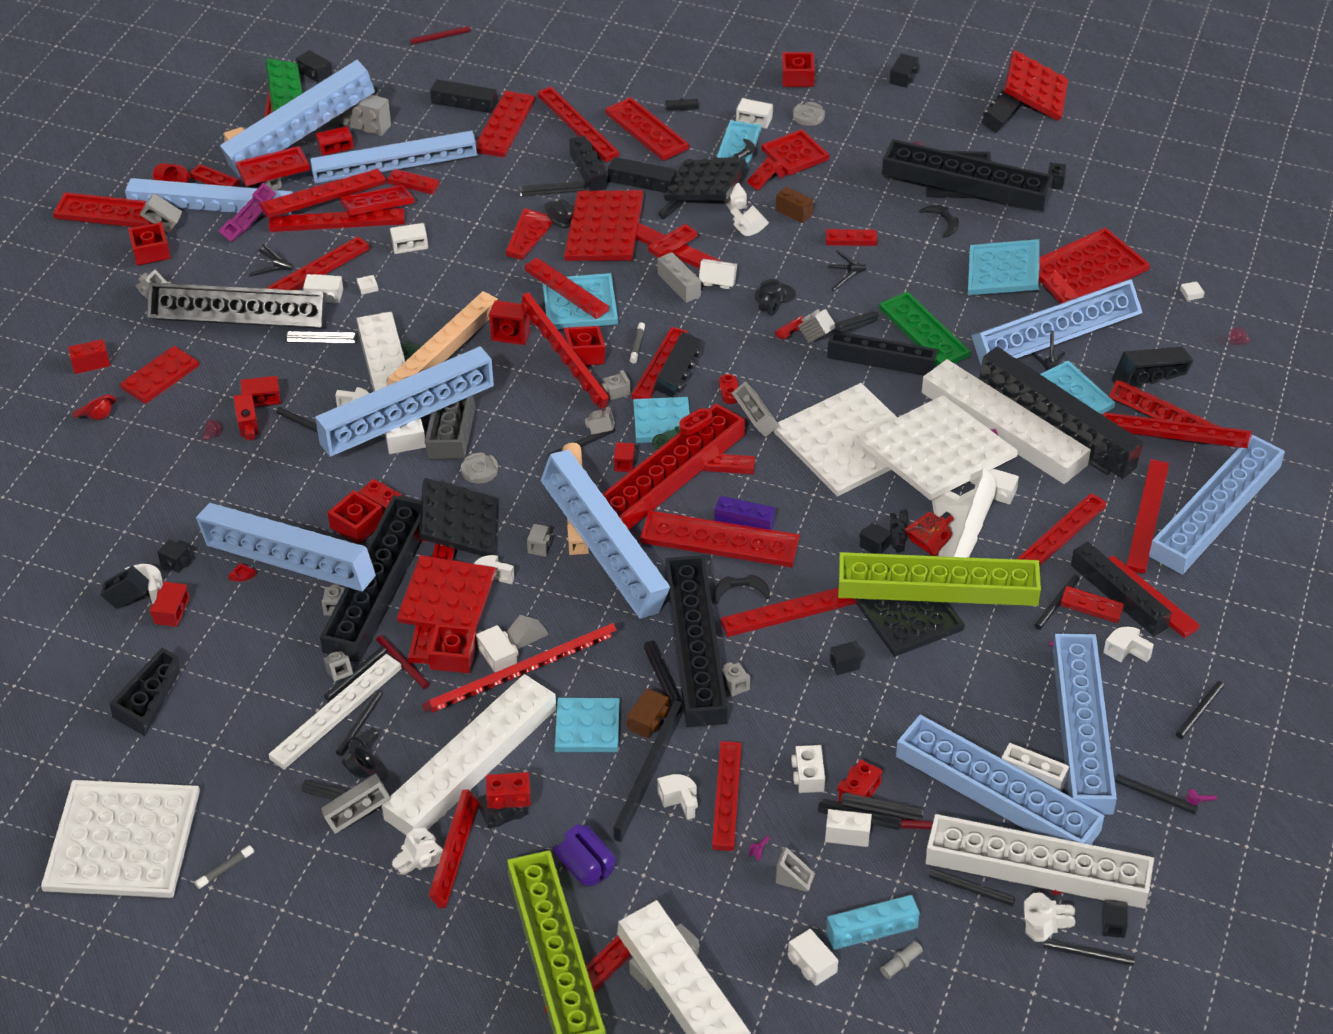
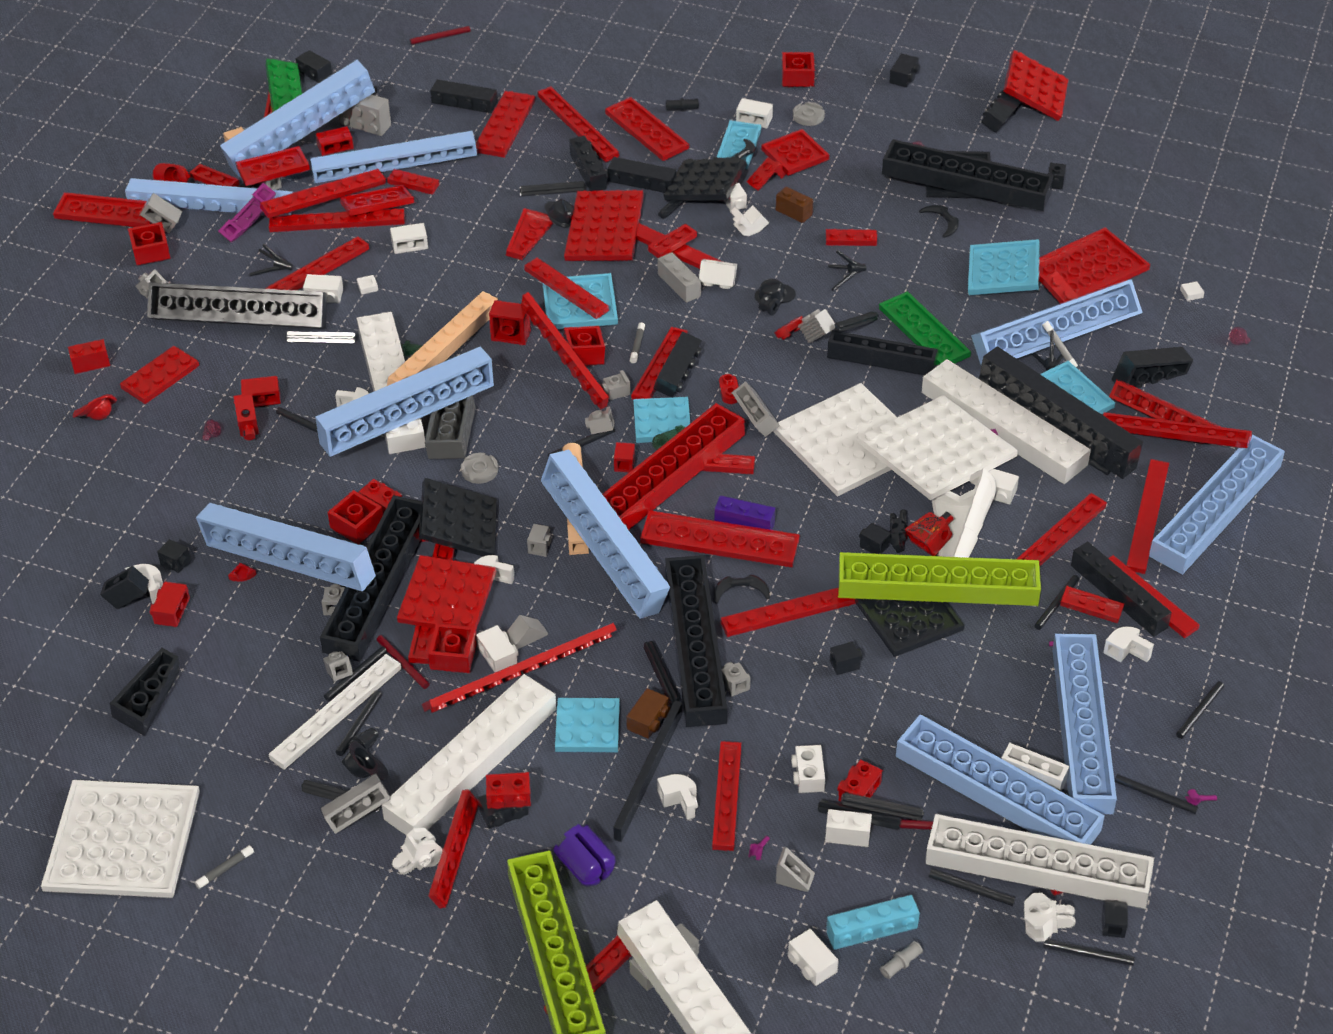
(695, 421): red plate -> none
(1059, 344): none -> light grey bar

